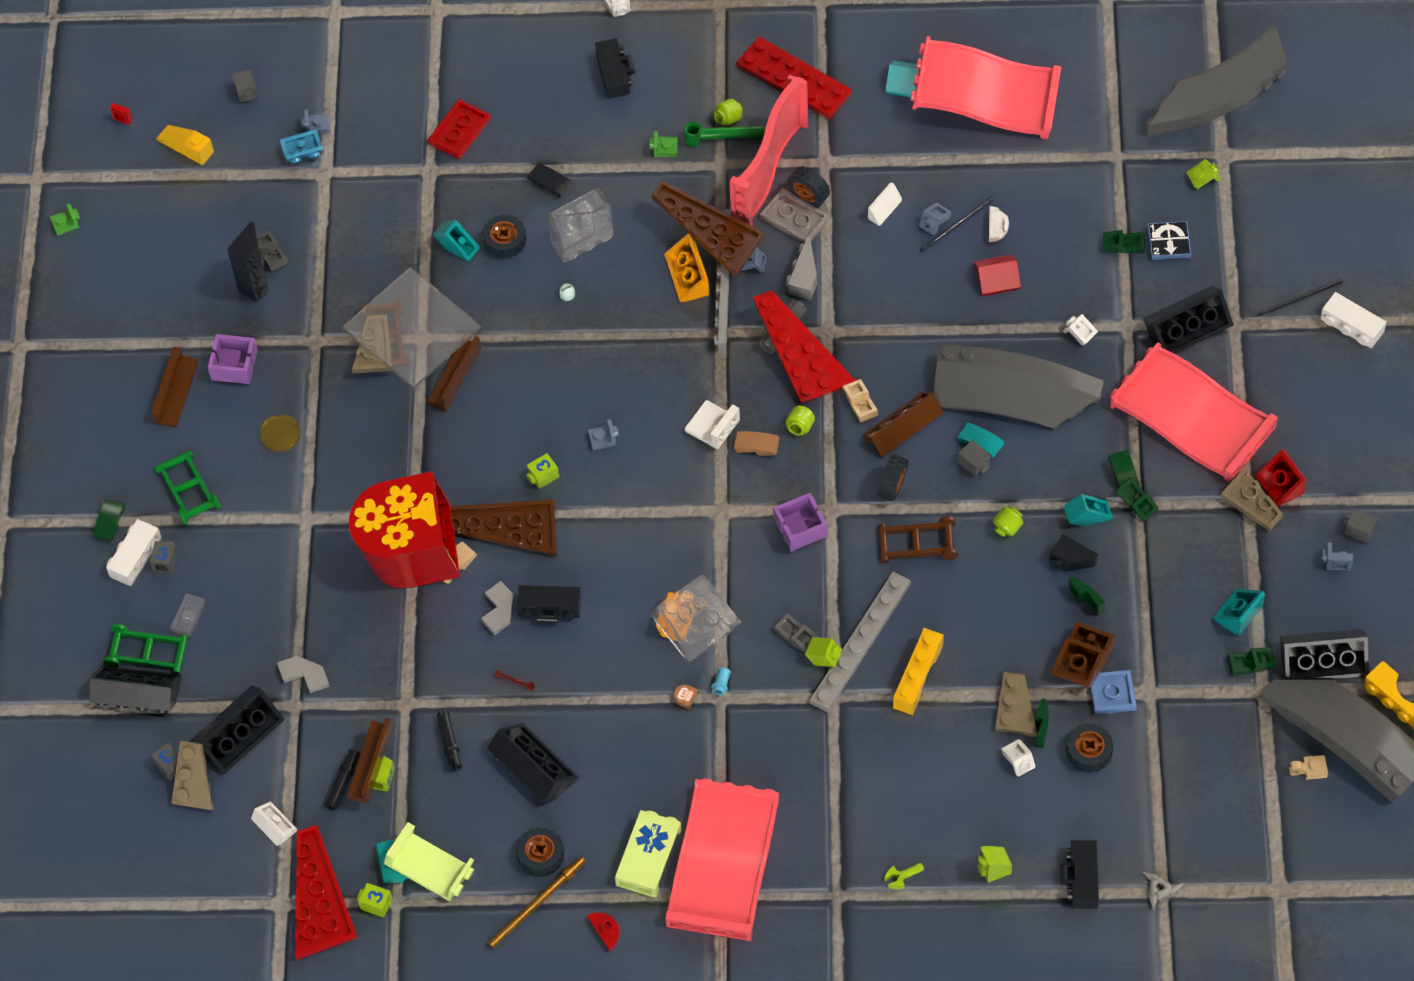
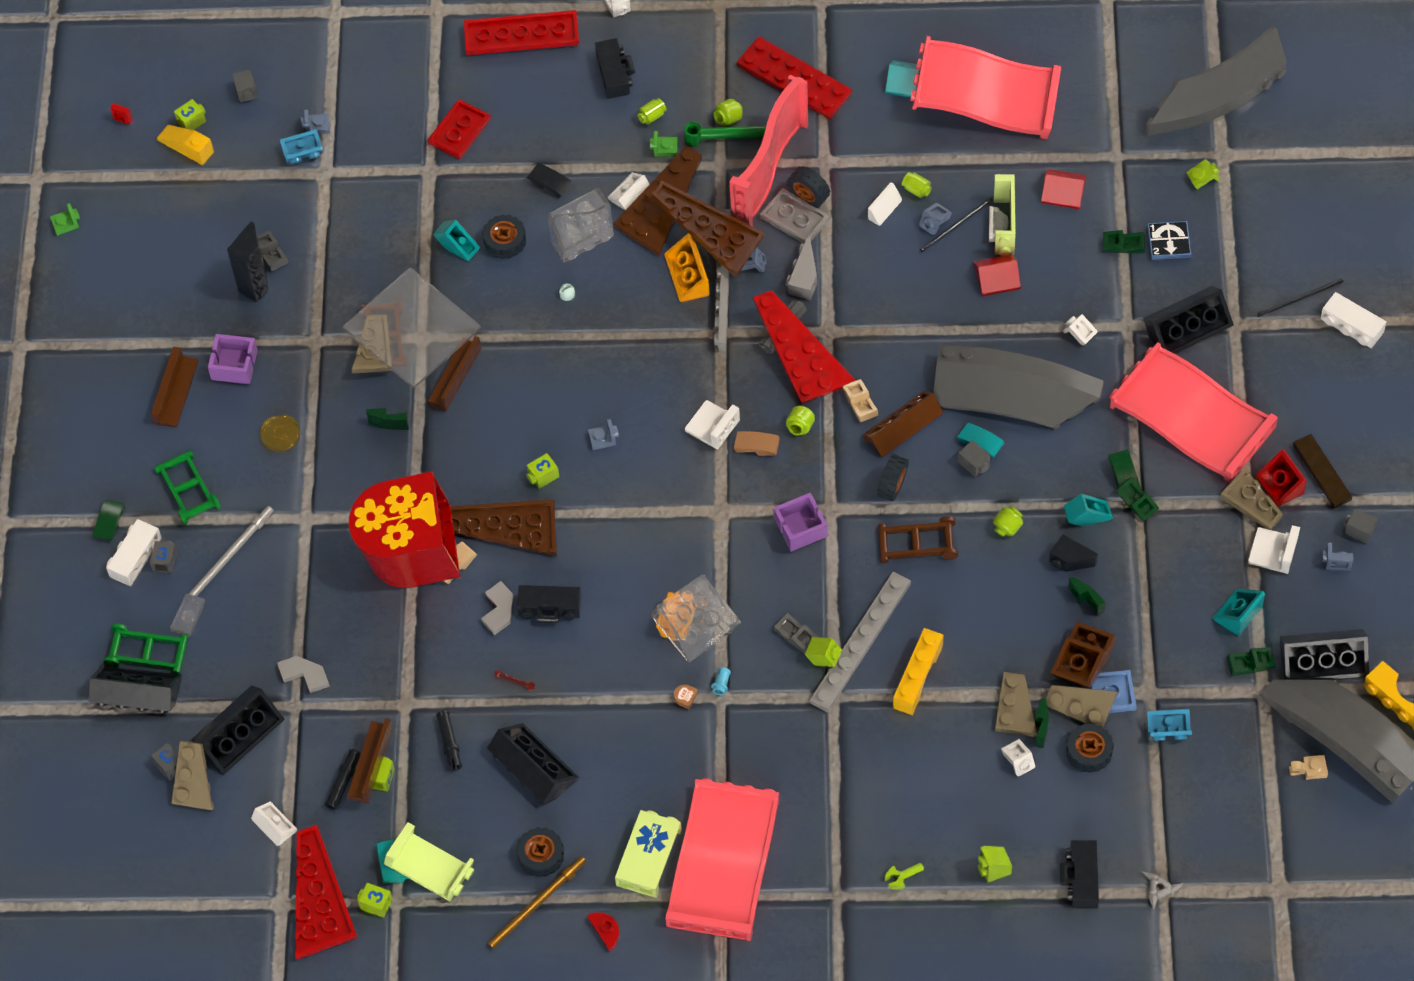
(190, 115): none -> lime brick
(256, 524): none -> light grey bar
(380, 418): none -> dark green slope
(521, 32): none -> red plate
(629, 190): none -> white slope
(644, 218): none -> reddish brown wing
(651, 111): none -> lime brick
(916, 185): none -> lime brick
(1005, 193): none -> yellowish green panel
(1063, 188): none -> slope
(1082, 703): none -> dark tan wing
(1168, 723): none -> dark azure bracket
(1274, 549): none -> white bracket
(1322, 471): none -> dark brown tile

